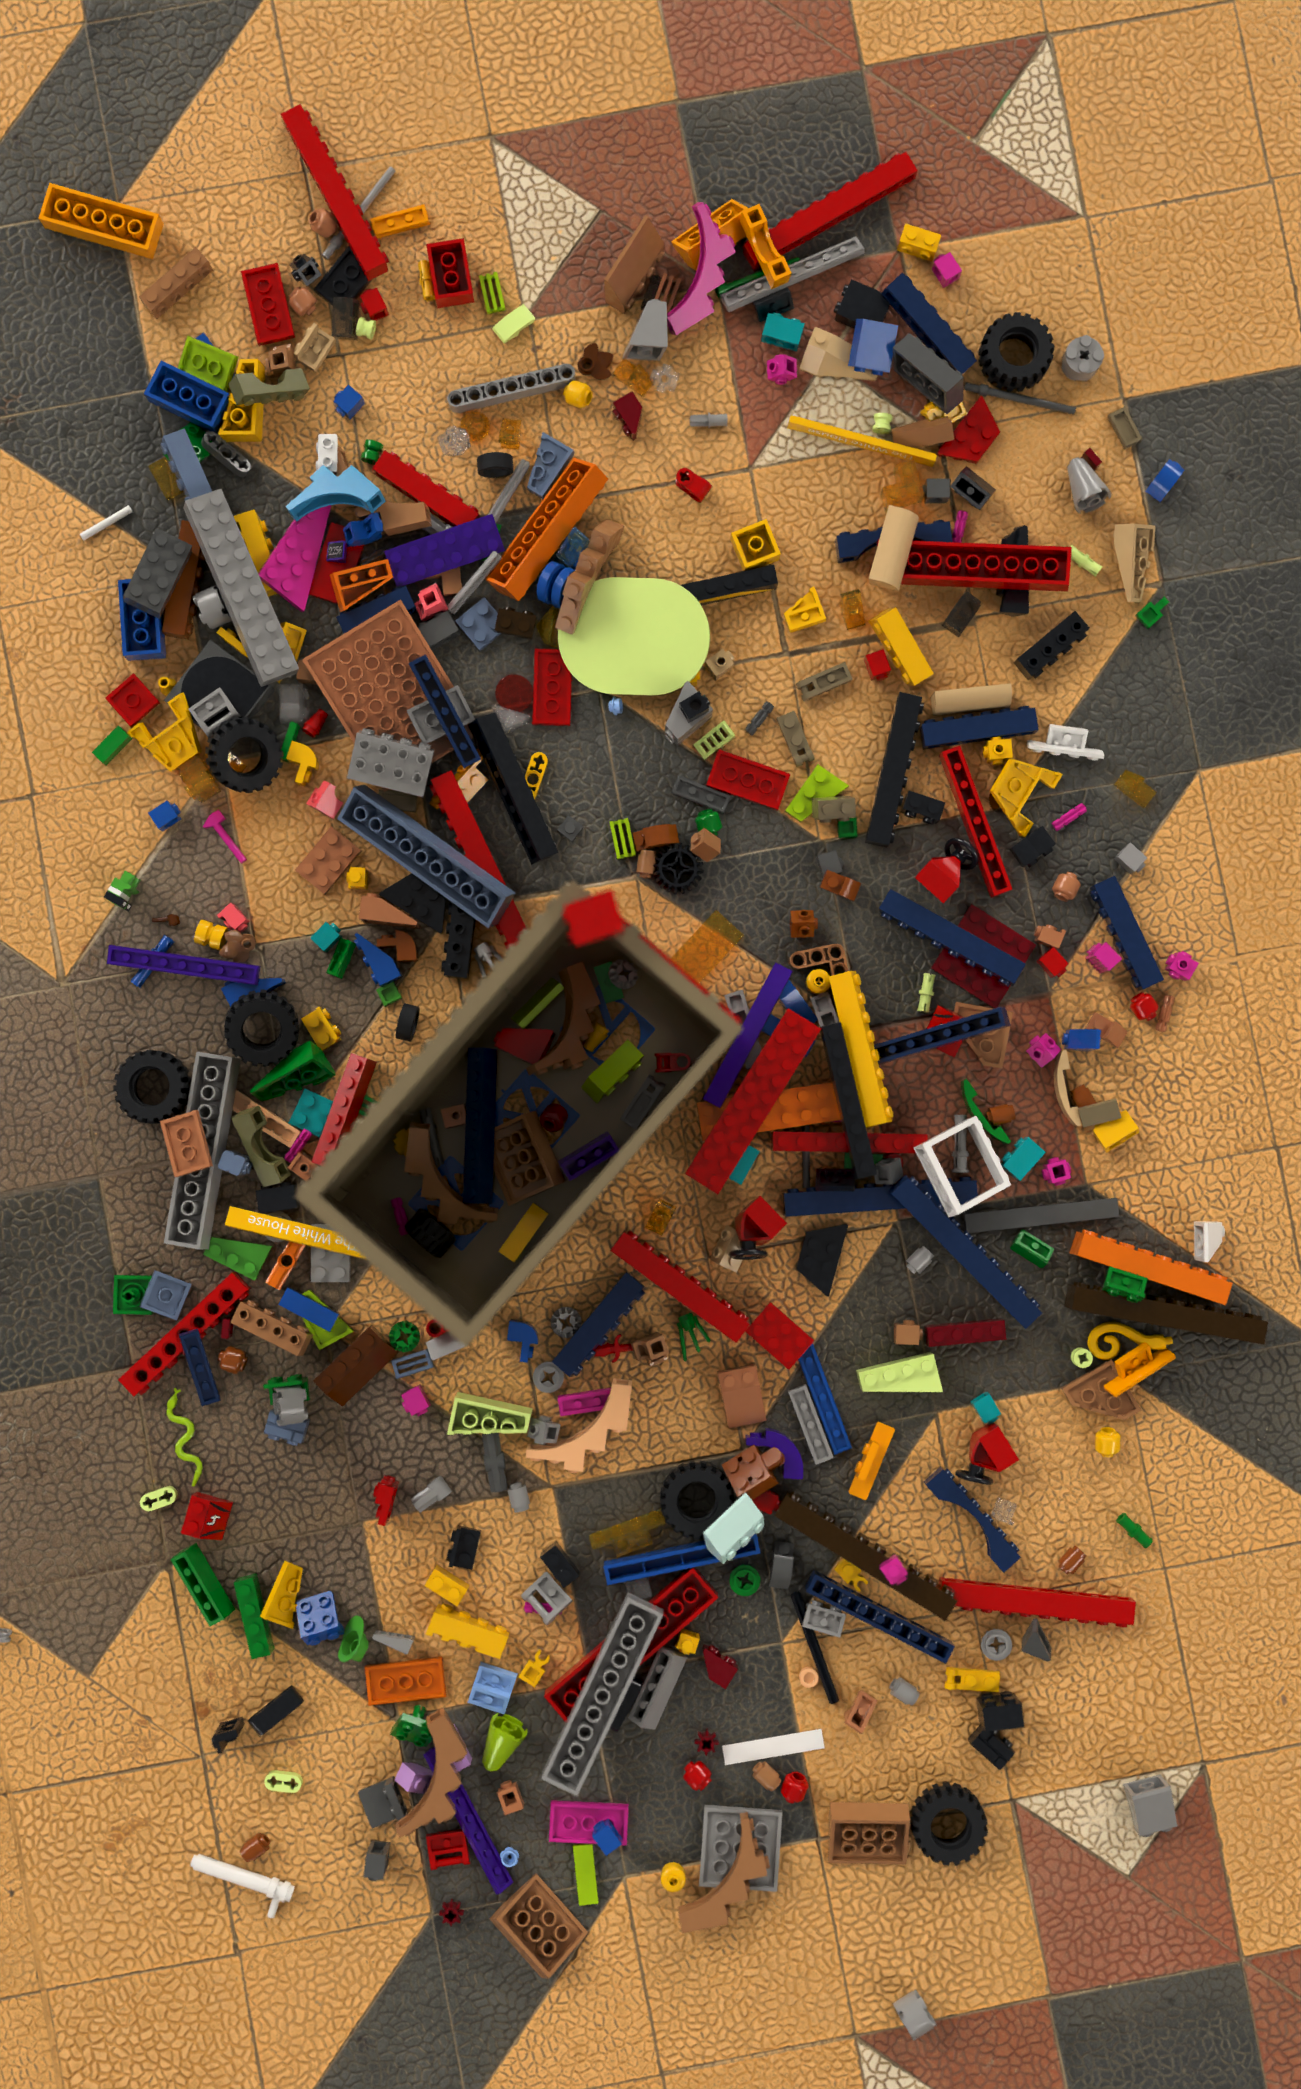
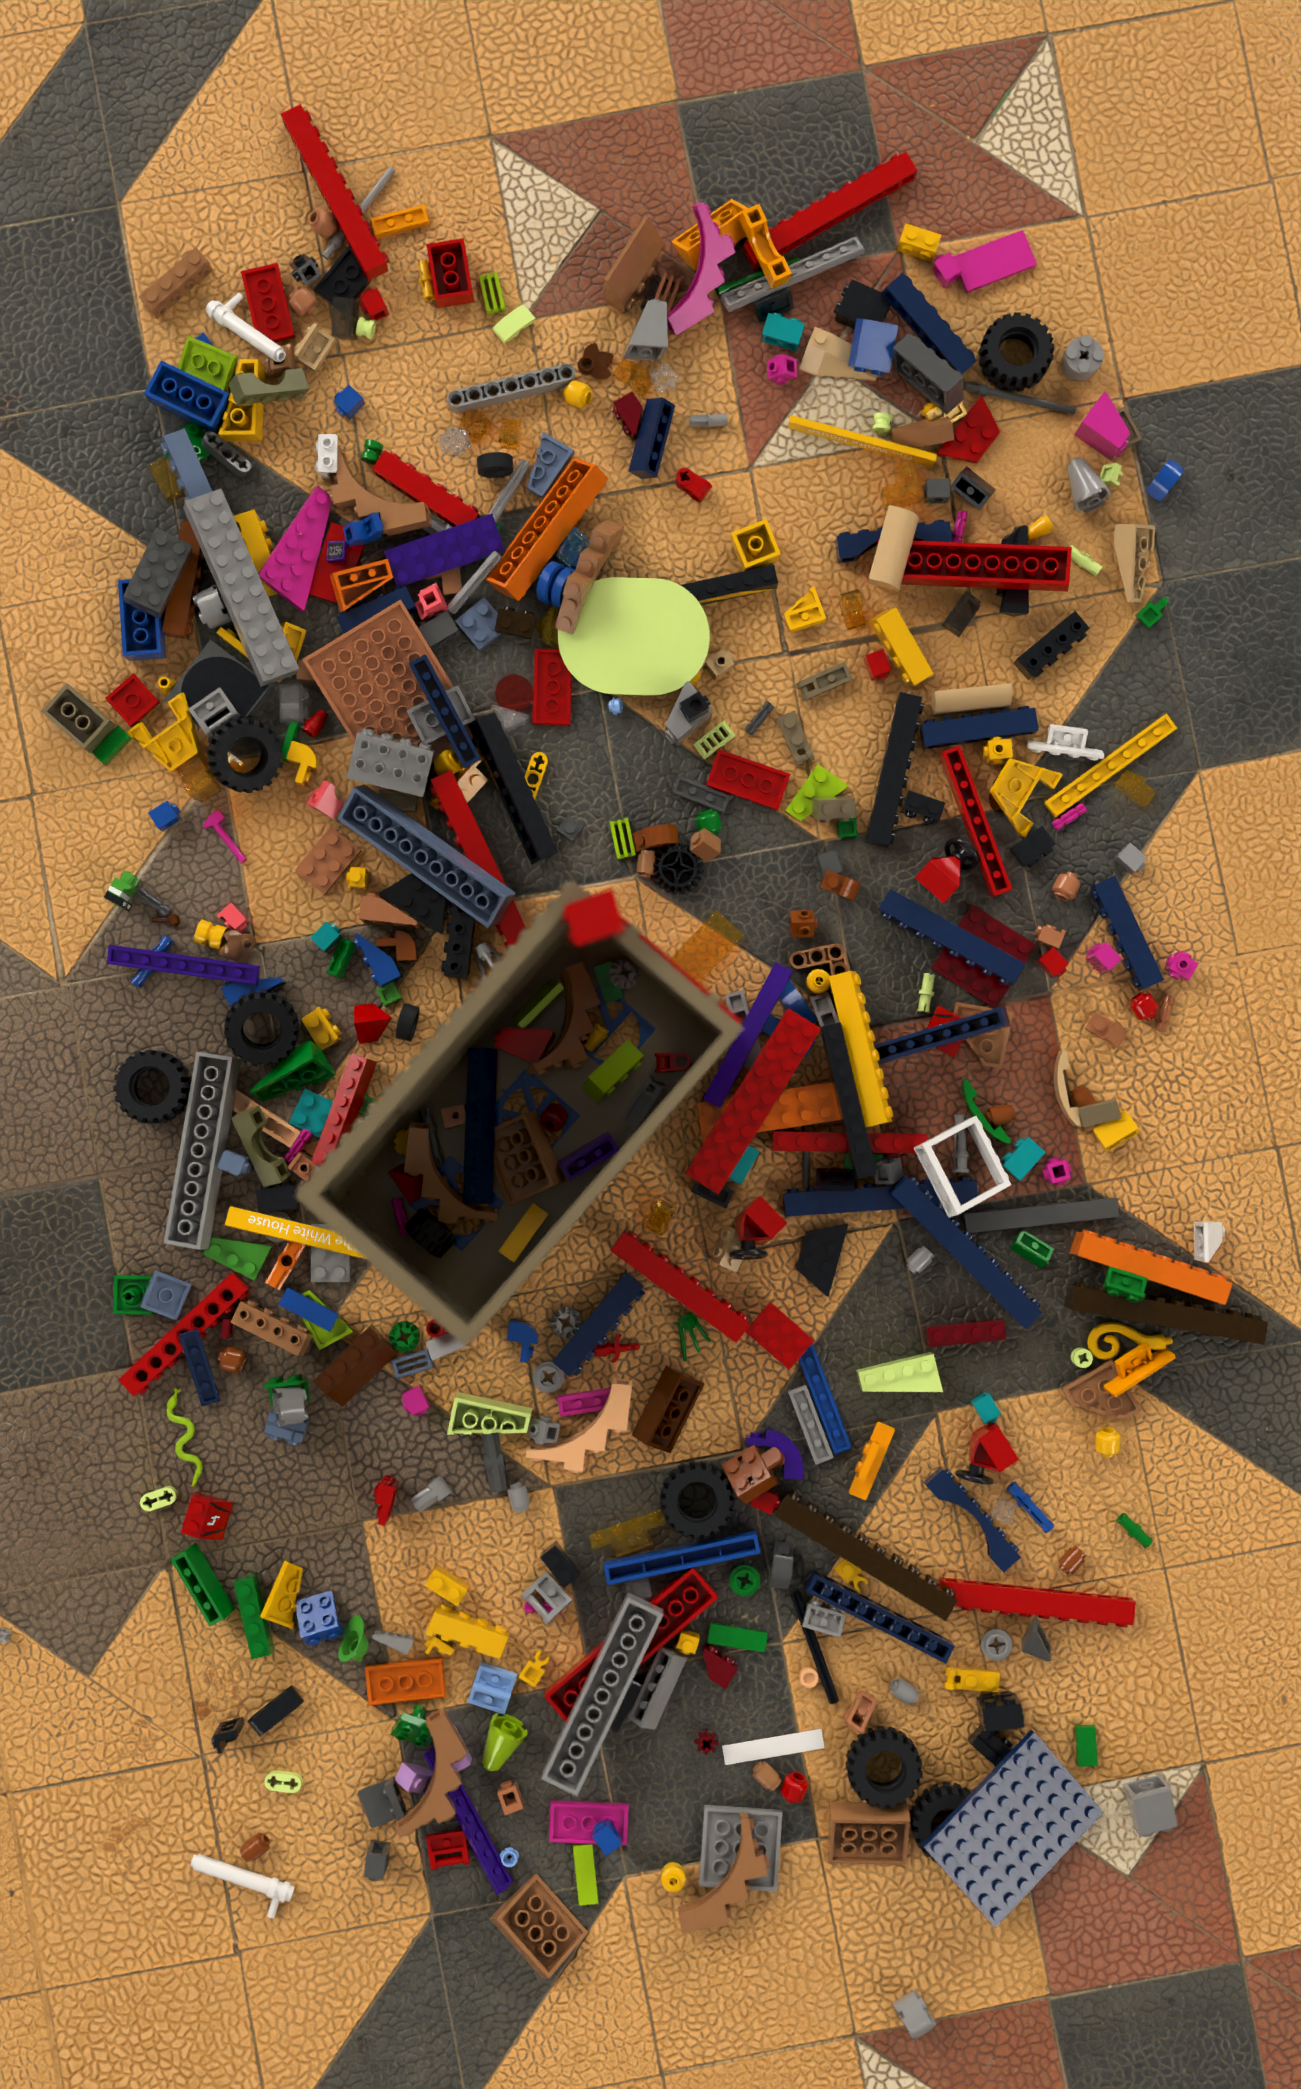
(78, 718): none -> dark tan brick
(101, 221): light orange brick -> none
(106, 522): white bar -> none
(153, 902): none -> dark grey axle
(186, 1143): nougat plate -> none
(226, 318): none -> white cylinder
(328, 489): dark azure arch -> none
(370, 1022): none -> red slope
(409, 1185): none -> red slope
(442, 1646): none -> yellow bracket
(445, 762): none -> yellow head
(445, 1912): dark red gear -> none
(464, 1547): black bracket -> none
(651, 438): none -> dark blue brick
(651, 1348): medium nougat brick -> none
(667, 1409): none -> reddish brown slope
(697, 1775): red head -> none
(721, 1199): none -> black brick
(734, 1529): light aqua slope -> none
(737, 1637): none -> green tile
(742, 1395): nougat slope -> none
(894, 1570): dark pink brick -> none
(894, 1790): none -> black tyre
(907, 1333): medium nougat brick -> none
(995, 261): none -> dark pink tile
(1012, 1828): none -> plate
(1023, 1500): none -> blue pin
(1039, 528): none -> yellow cone
(1043, 1049): dark pink brick -> none
(1081, 1039): blue slope -> none
(1086, 1745): none -> green tile
(1092, 459): dark red tile -> none
(1104, 429): none -> dark pink slope
(1110, 474): none -> yellowish green tile
(1110, 765): none -> yellow tile

